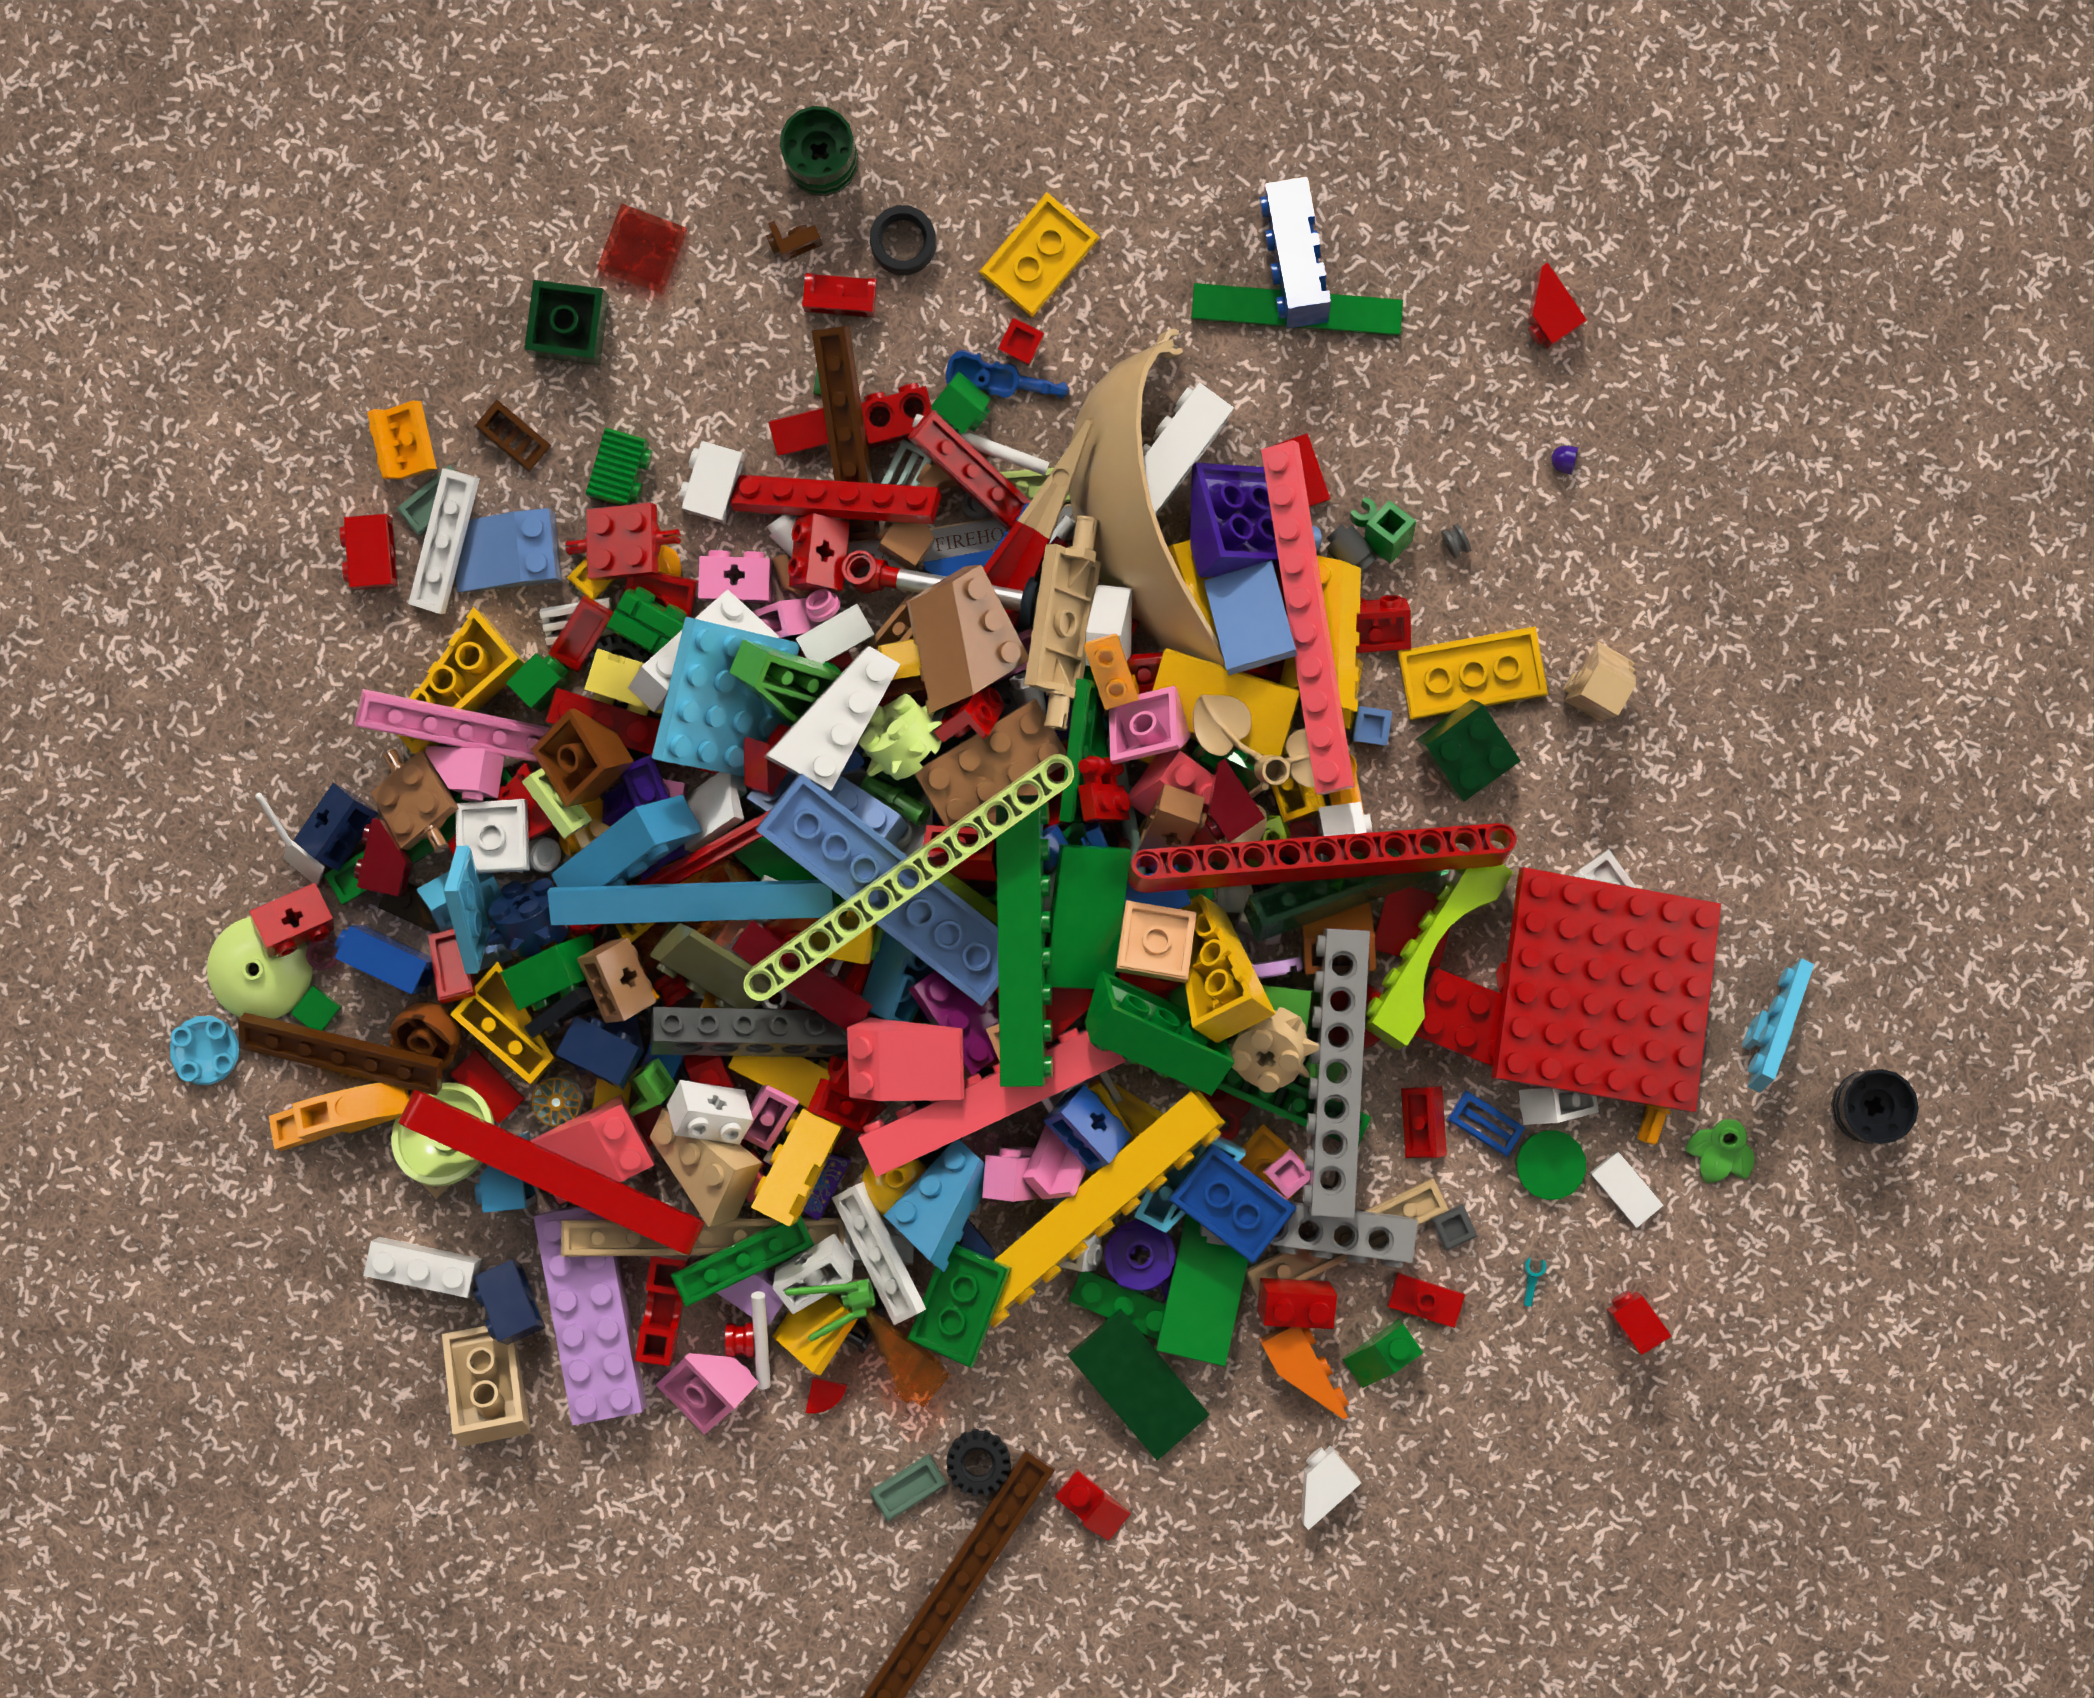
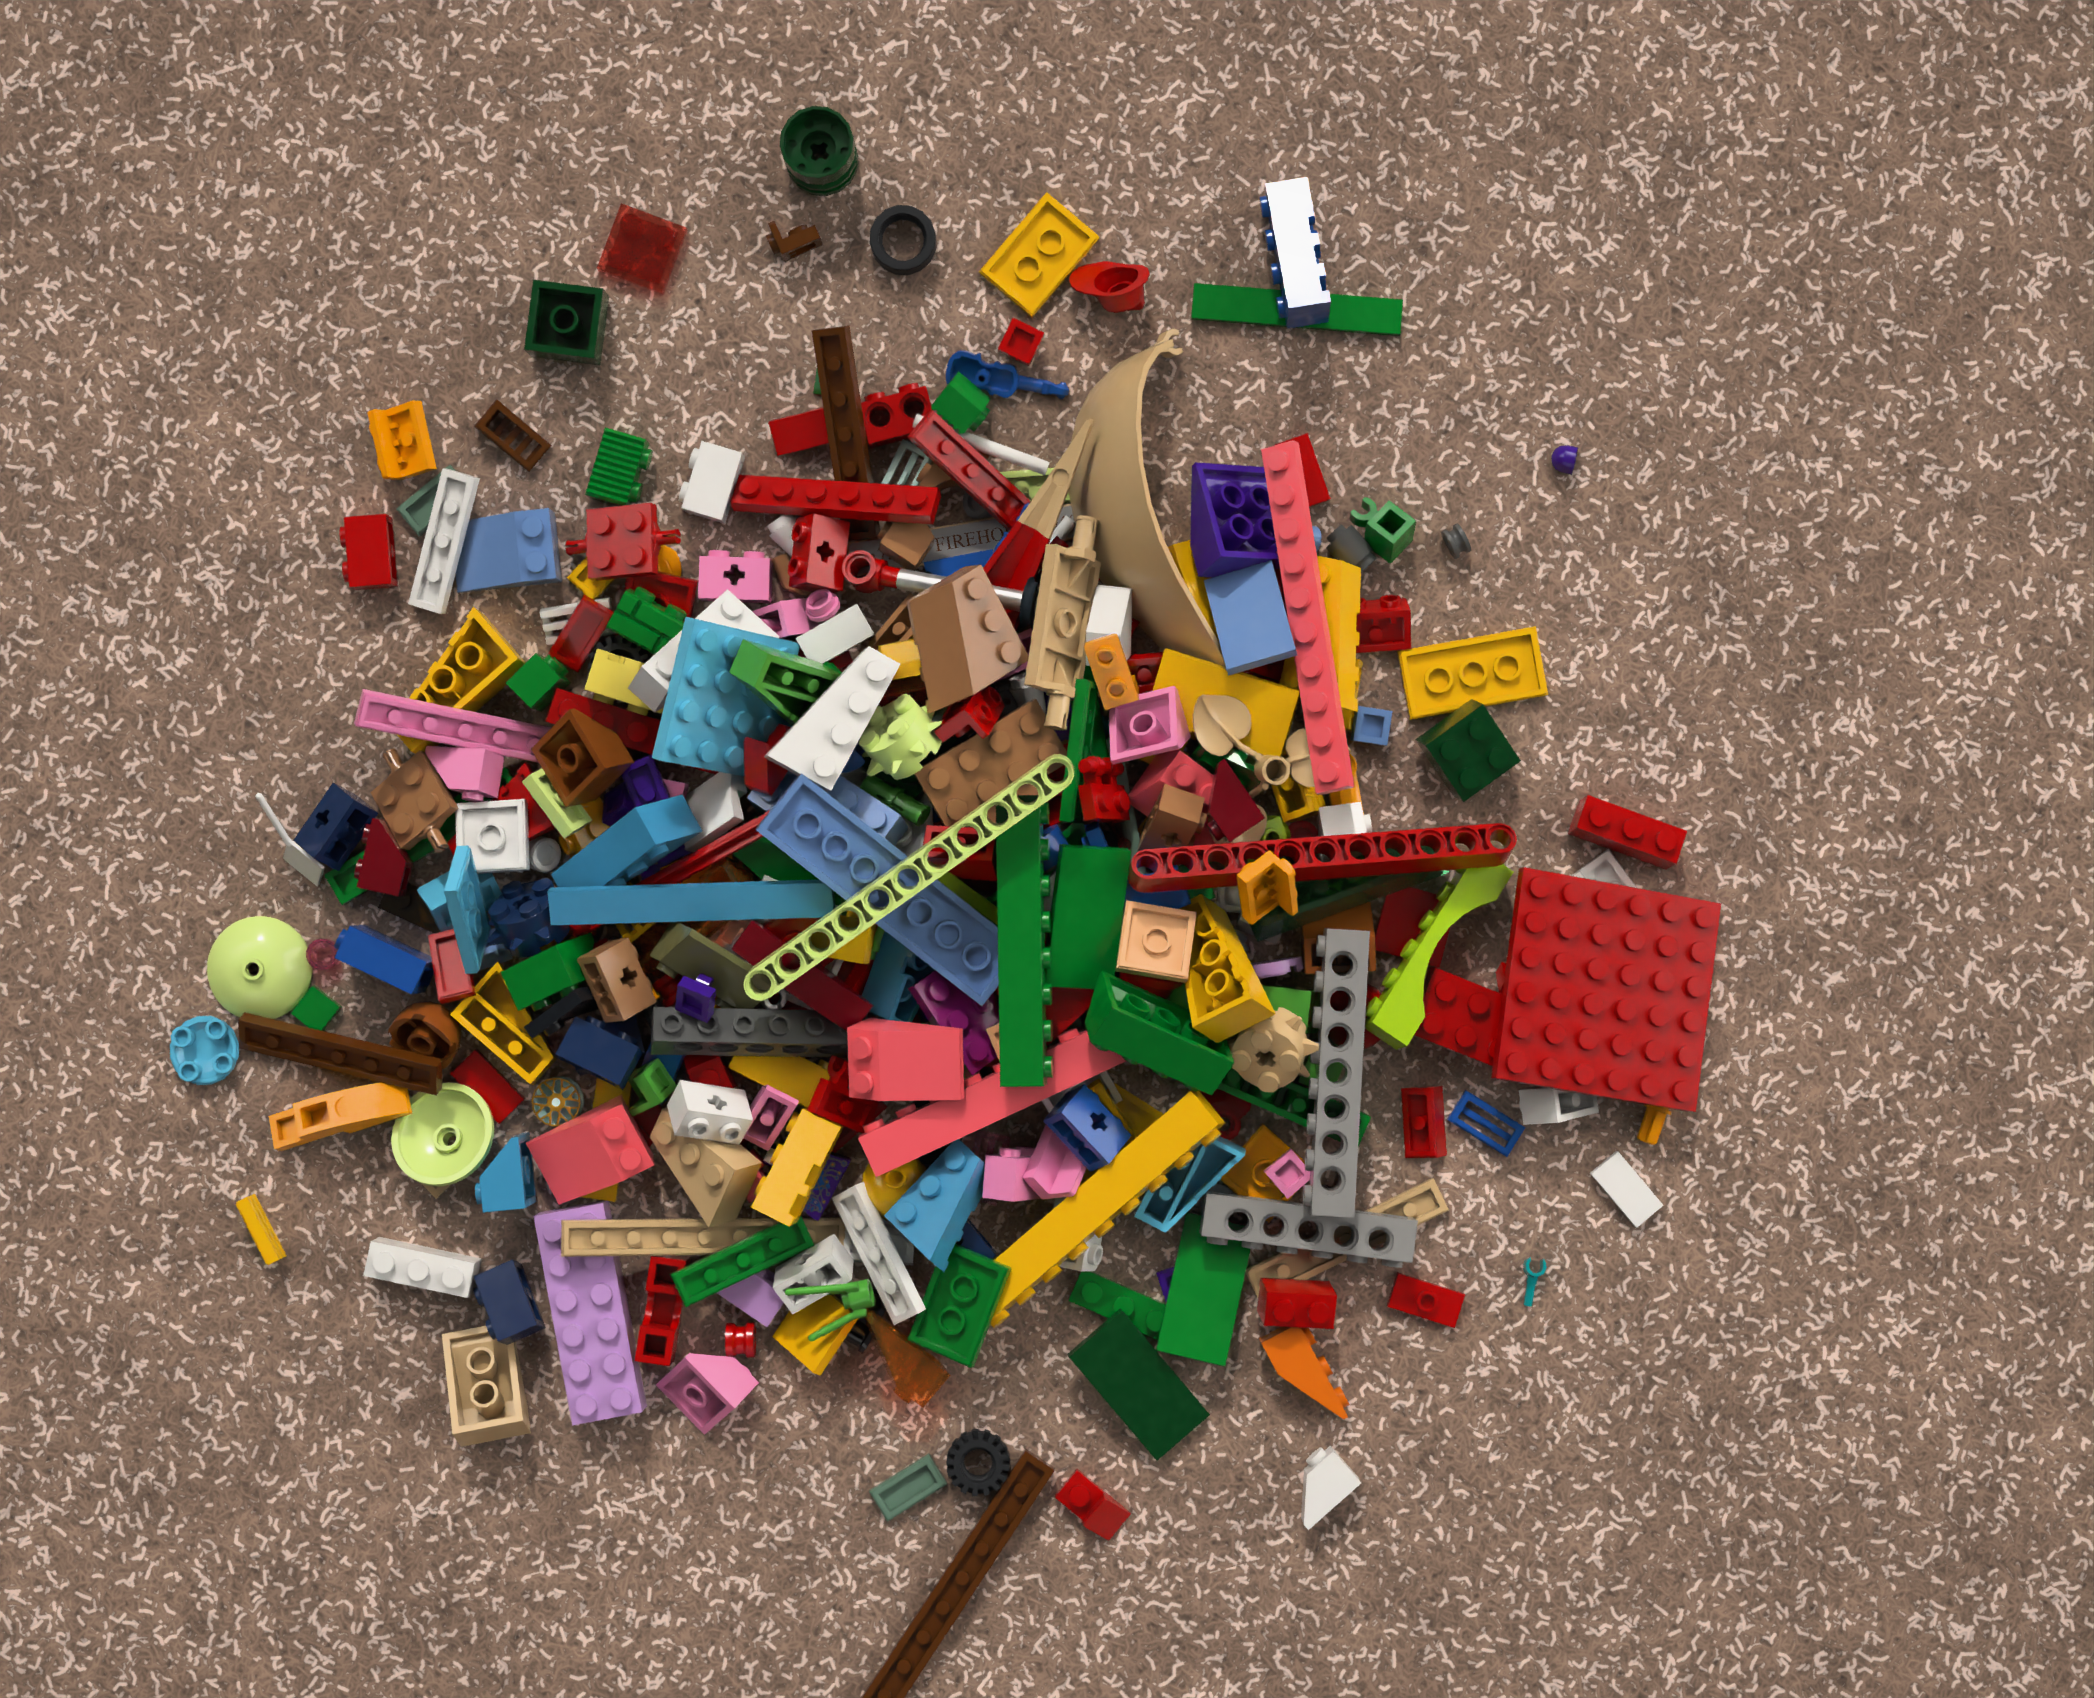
(260, 1229): none -> yellow tile
(303, 906): brick -> none
(551, 1172): red beam -> none
(696, 997): none -> dark purple tile
(760, 1340): white bar -> none
(824, 1395): red tile -> none
(839, 295): red hinge -> none
(1114, 284): none -> red piece
(1127, 1272): dark purple plate -> none
(1182, 441): white brick -> none
(1232, 1203): blue tile -> none
(1265, 886): none -> light orange bracket
(1383, 1354): green slope -> none
(1454, 1227): dark grey tile -> none
(1550, 1164): green tile -> none
(1552, 309): red slope -> none
(1601, 684): tan wedge -> none
(1627, 832): none -> red brick
(1637, 1322): red slope -> none
(1721, 1156): bright green plate -> none
(1774, 1028): medium azure plate -> none
(1893, 1098): black wheel -> none

